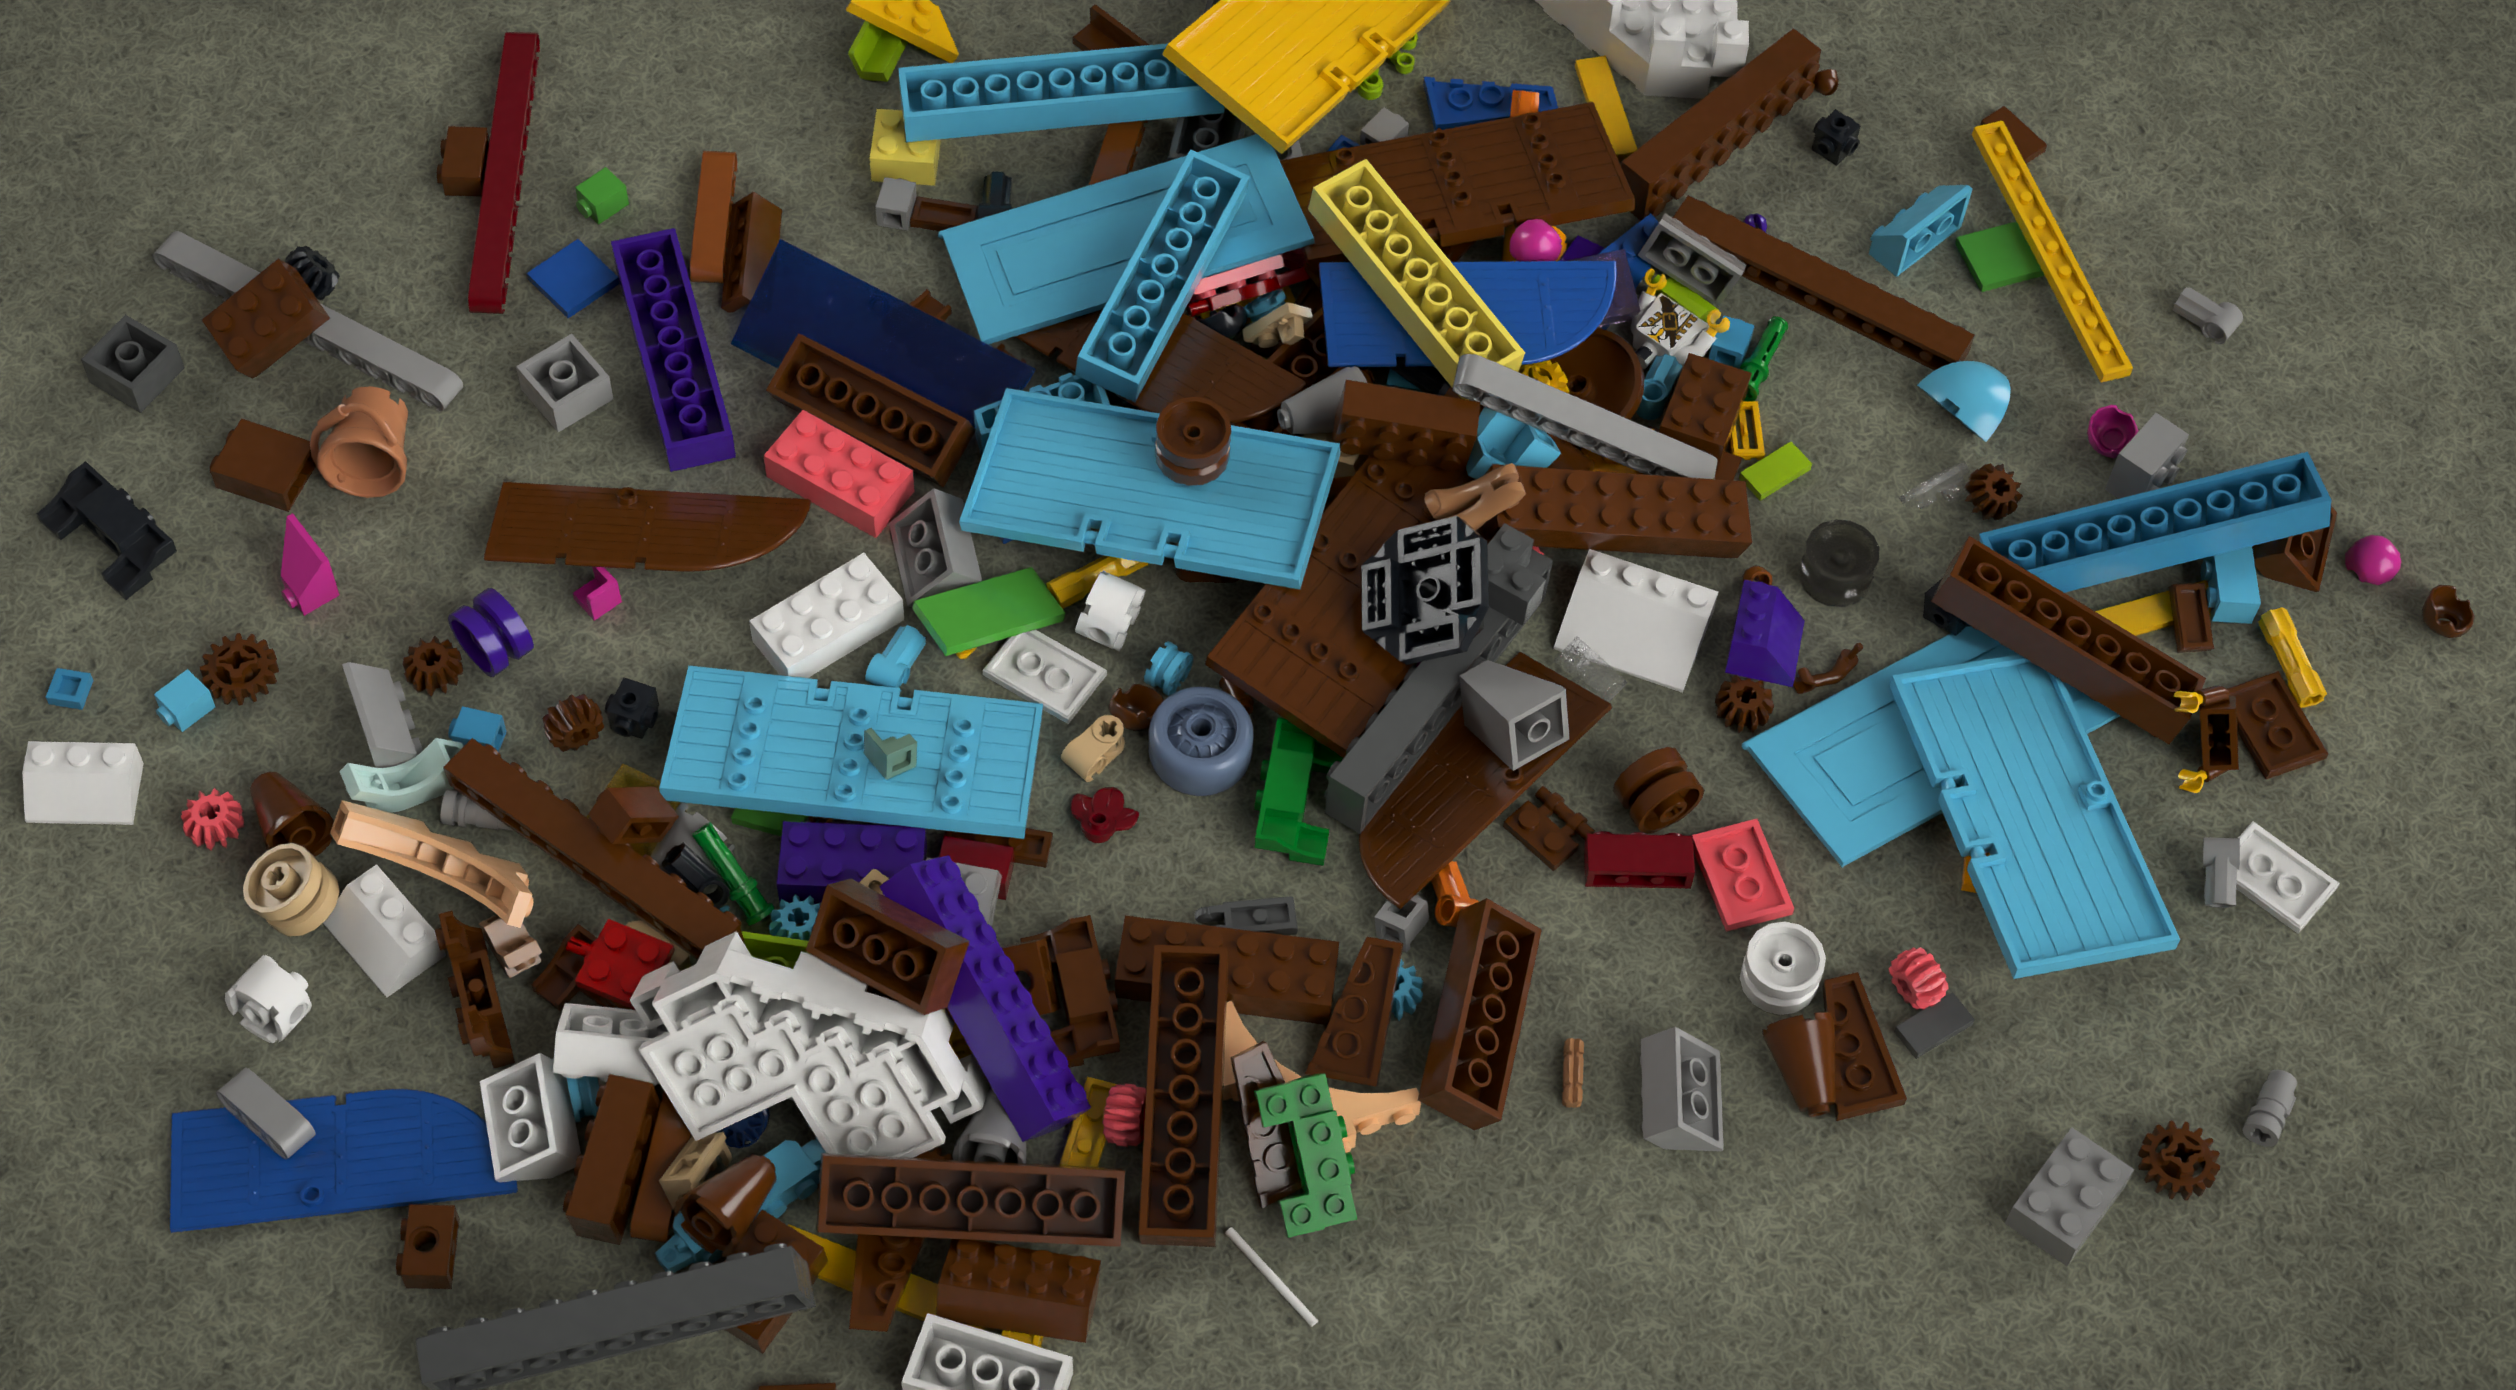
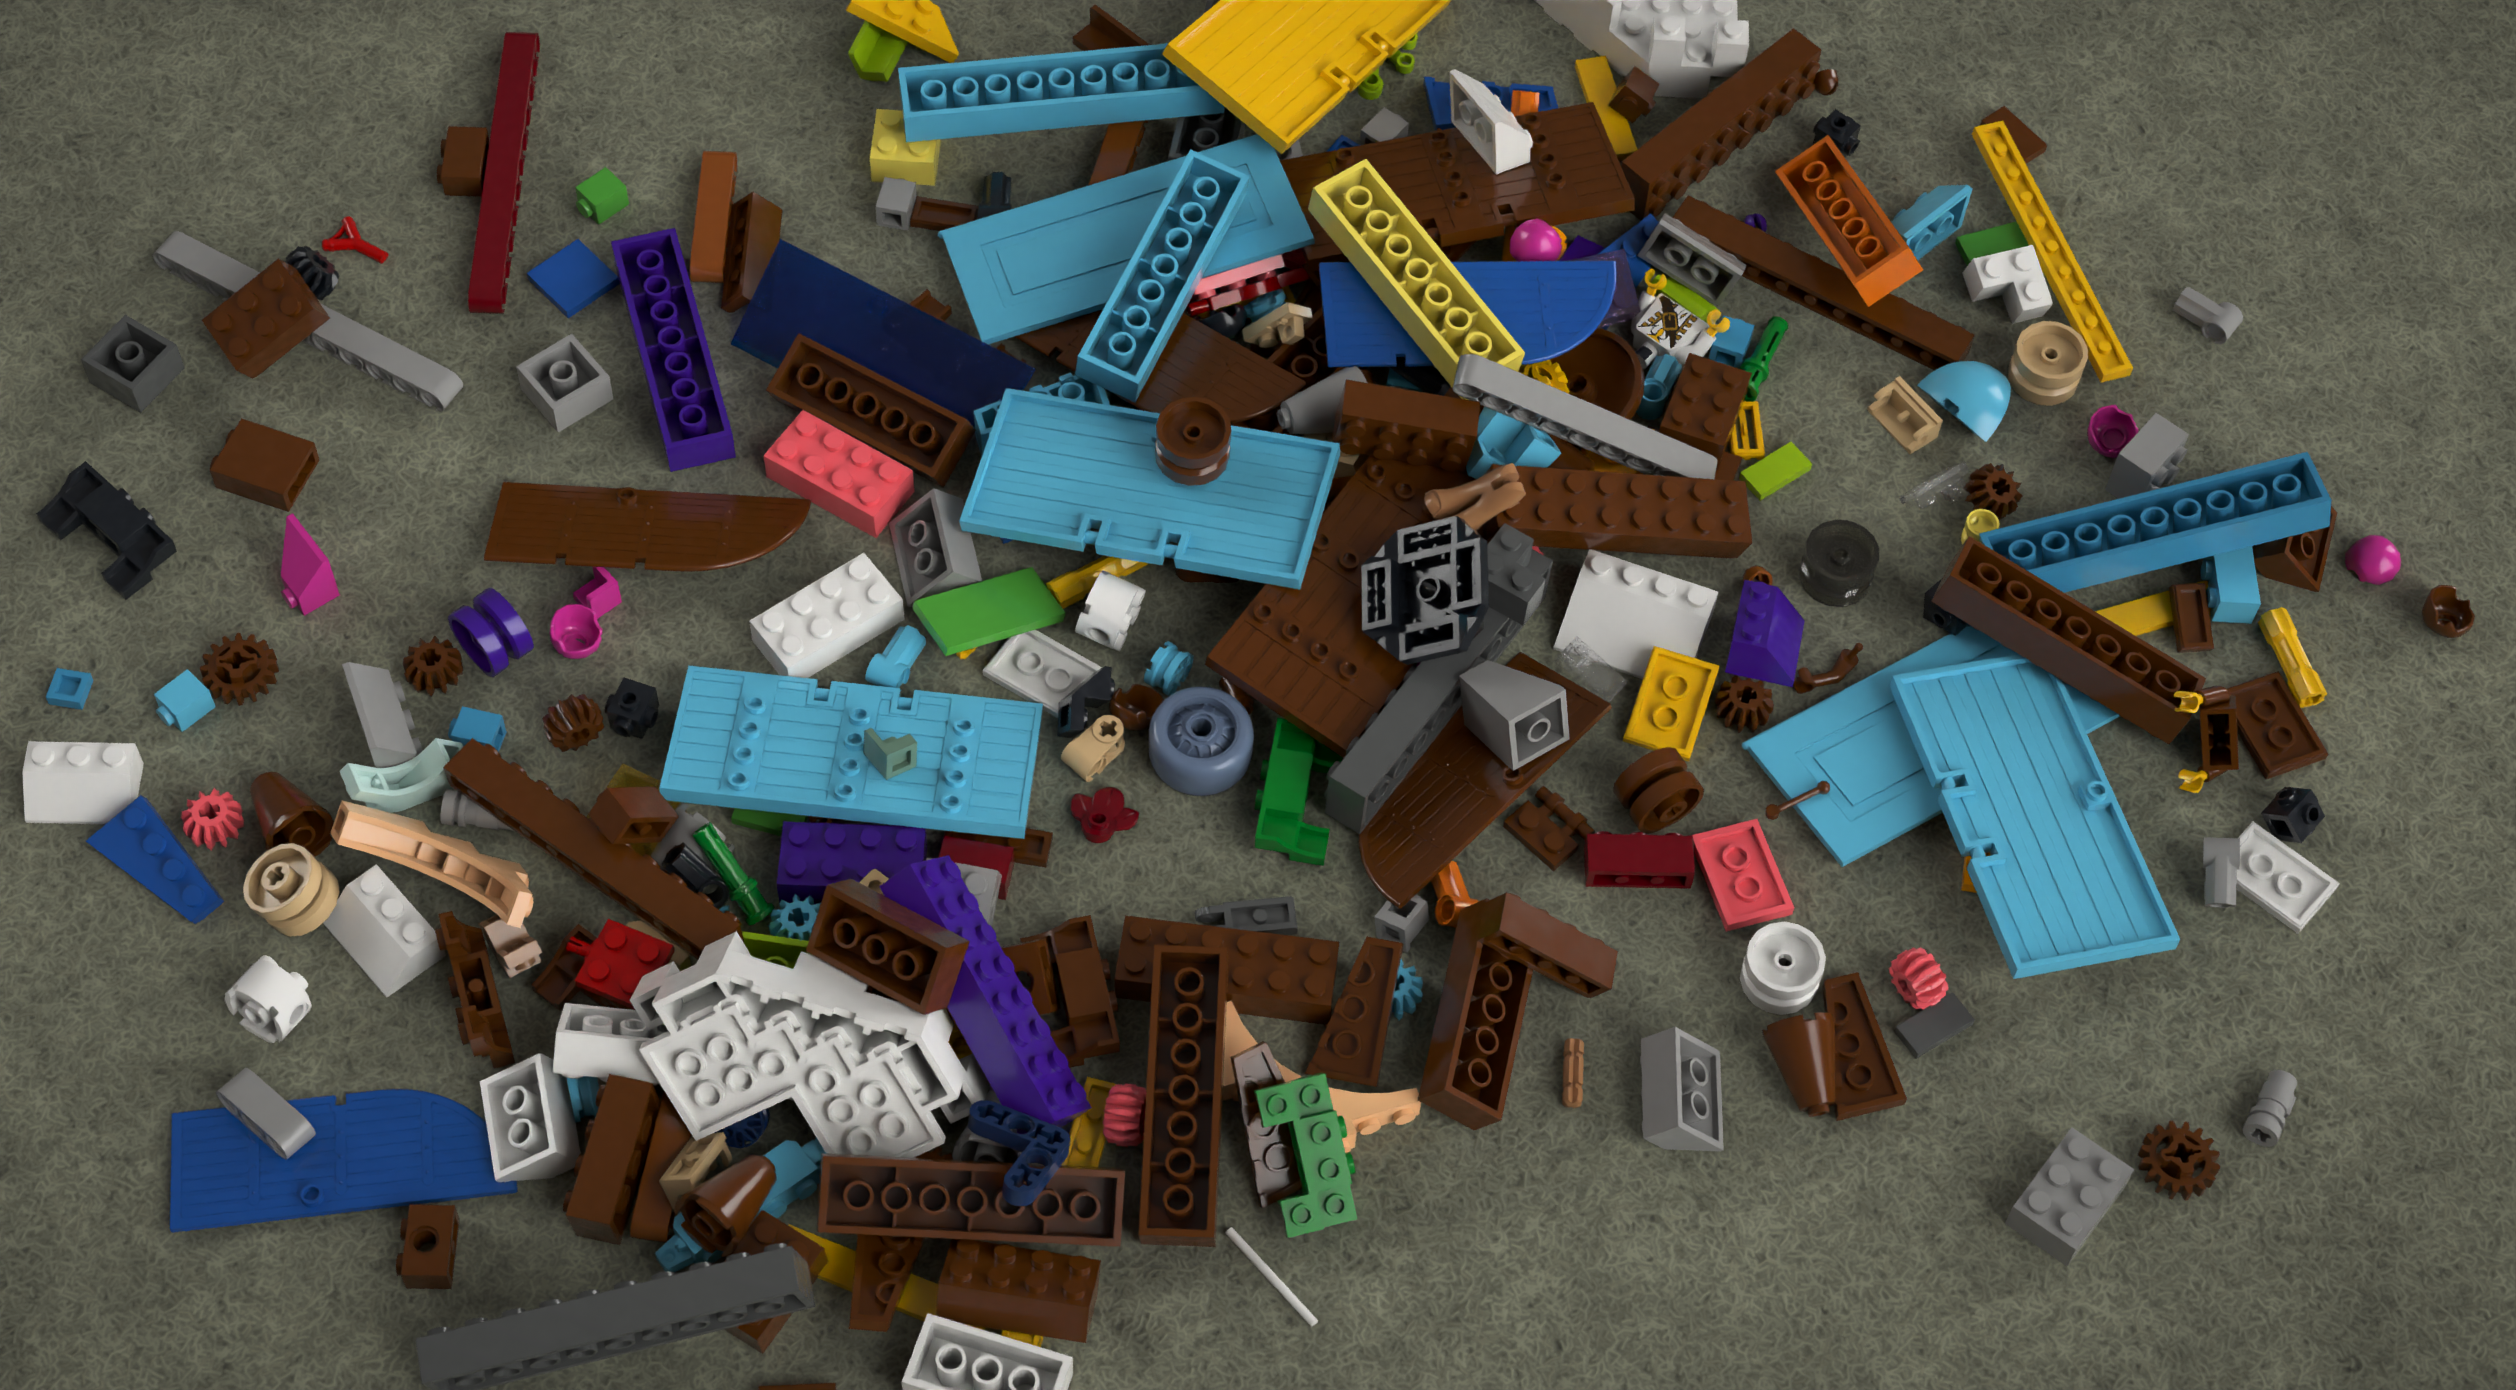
(154, 857): none -> blue wing
(353, 242): none -> red piece
(365, 445): nougat piece -> none
(574, 623): none -> dark pink hair
(1048, 1148): none -> dark blue beam
(1092, 693): none -> black slope
(1487, 124): none -> white slope
(1547, 945): none -> reddish brown brick
(1634, 95): none -> reddish brown brick
(1671, 702): none -> yellow tile
(1772, 810): none -> reddish brown hinge
(1849, 221): none -> orange brick
(1905, 415): none -> tan hinge
(1979, 522): none -> light yellow wheel
(2015, 277): none -> white brick
(2047, 363): none -> tan wheel
(2293, 814): none -> black brick

